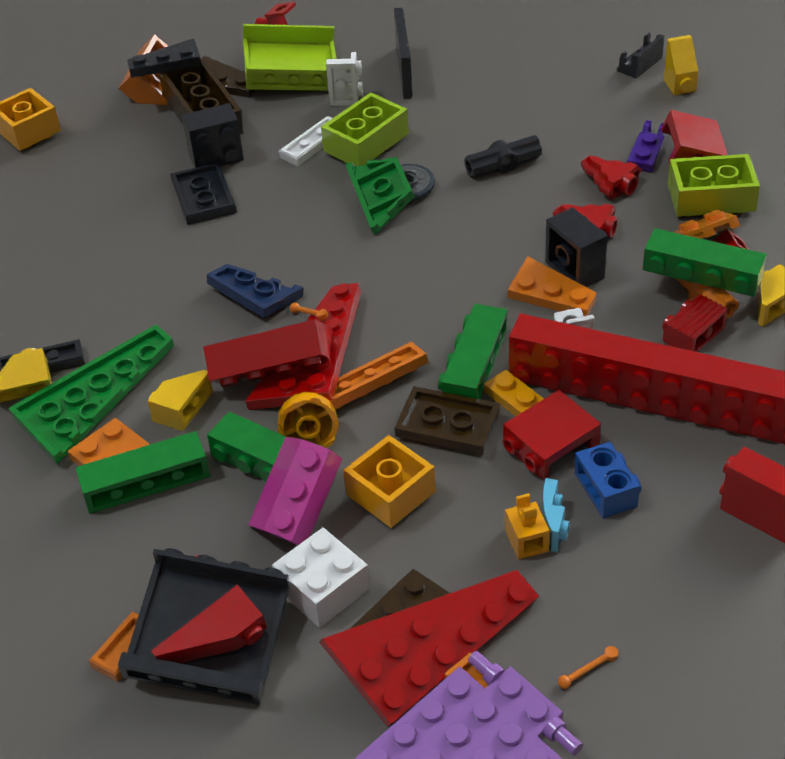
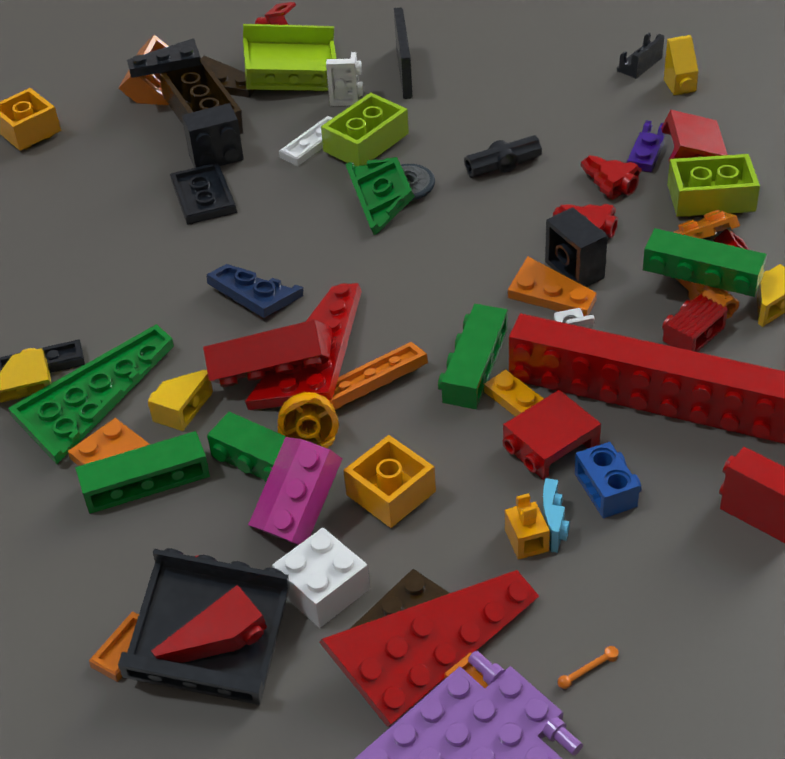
(322, 314): orange hinge -> none
(447, 420): dark brown plate -> none

